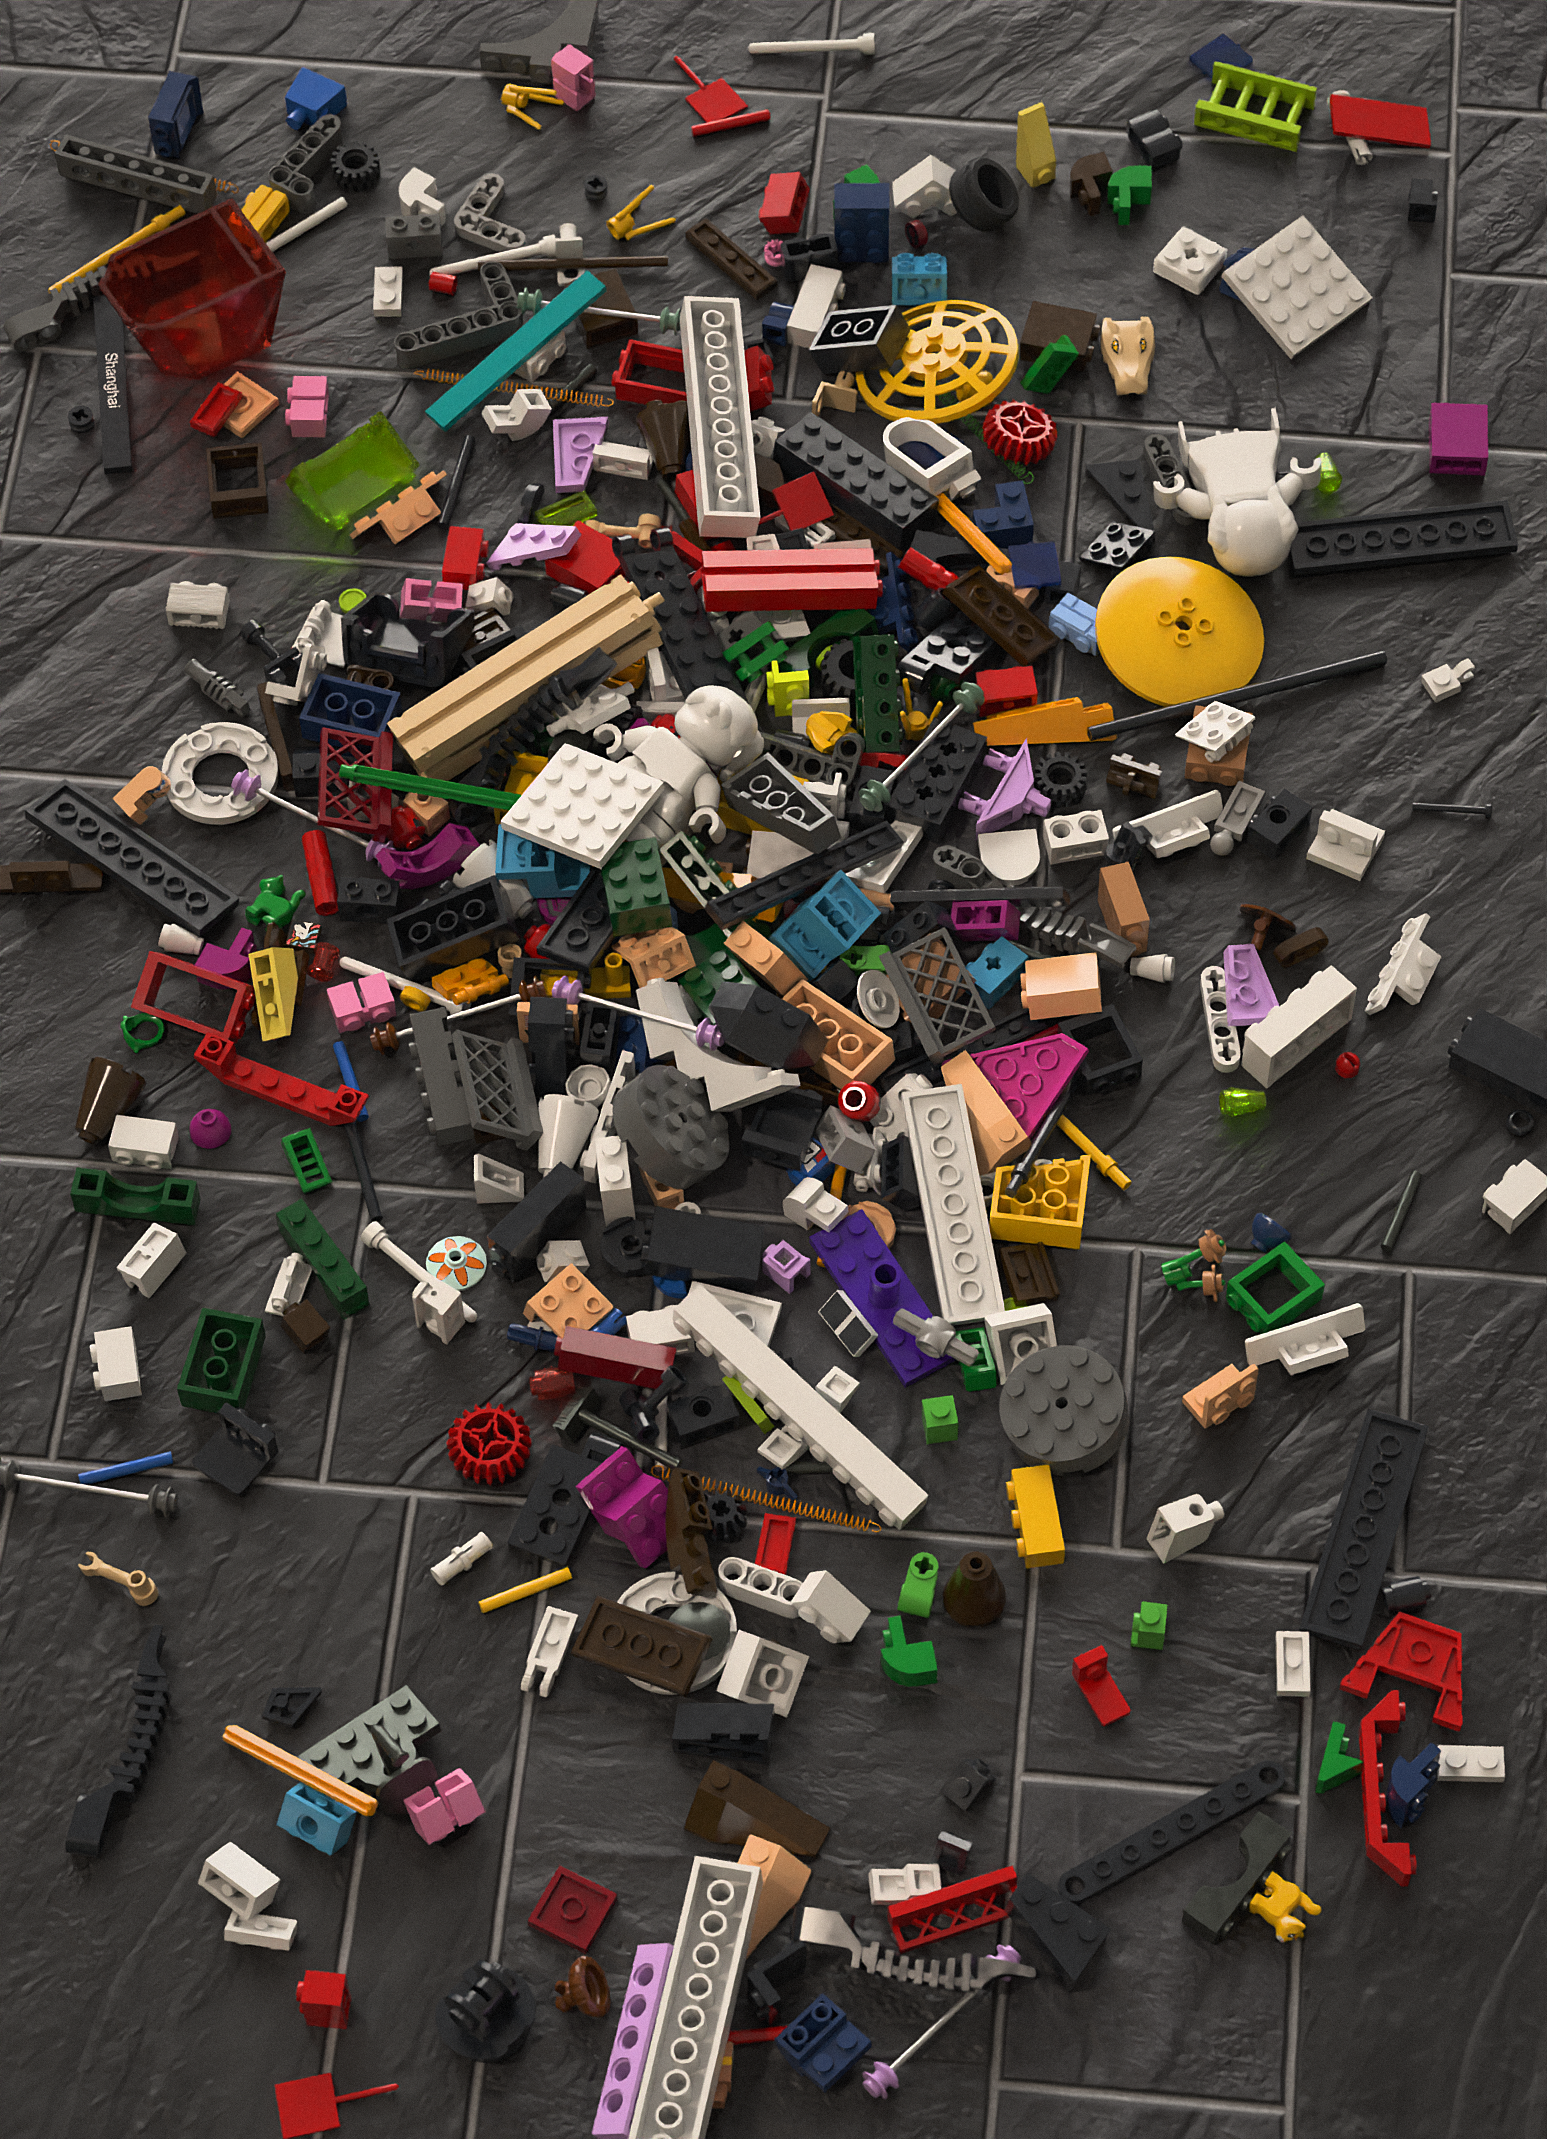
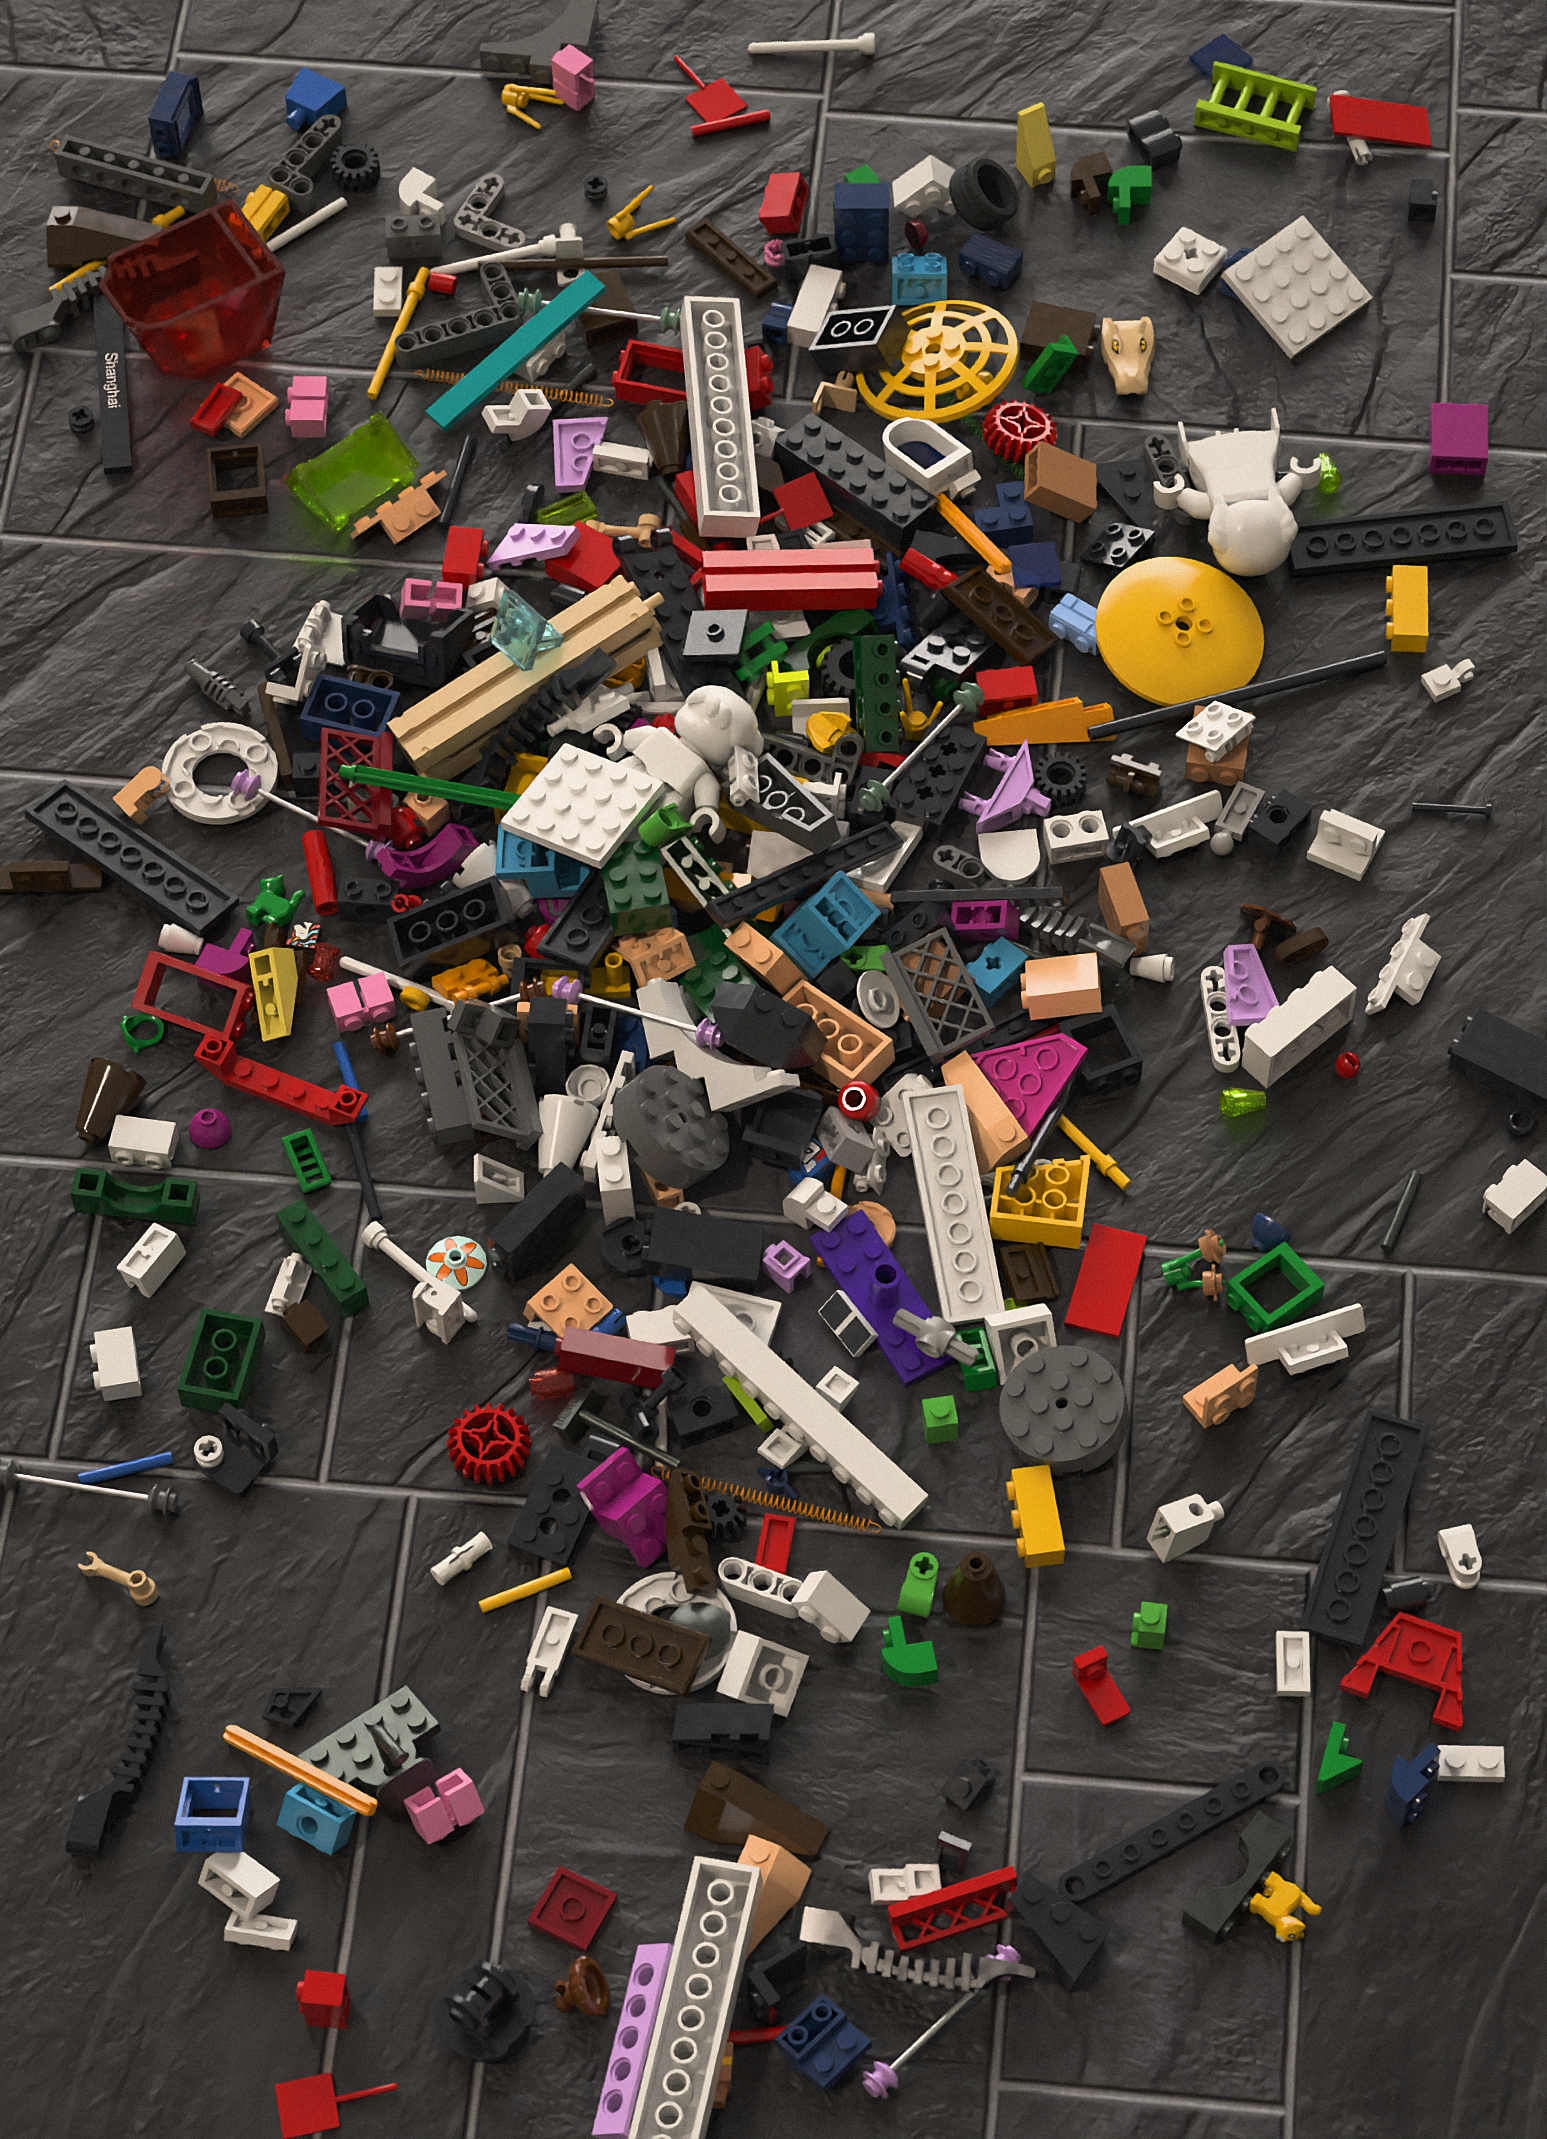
(88, 234): none -> dark brown wedge
(197, 605): white brick -> none
(205, 1443): none -> white bush
(212, 1833): none -> blue window
(350, 599): lime piece -> none
(405, 902): none -> red pin
(415, 293): none -> yellow bar
(484, 1021): none -> dark grey brick
(522, 631): none -> clear light blue bracket
(558, 1255): white bracket -> none
(640, 696): none -> white tile
(663, 826): none -> bright green piece
(716, 635): none -> plate
(744, 776): none -> white hinge
(898, 1175): black brick -> none
(990, 260): none -> dark blue brick
(1060, 482): none -> medium nougat brick
(1105, 1280): none -> red piece
(1390, 1857): red slope -> none
(1407, 608): none -> yellow brick
(1461, 1555): none -> white piece

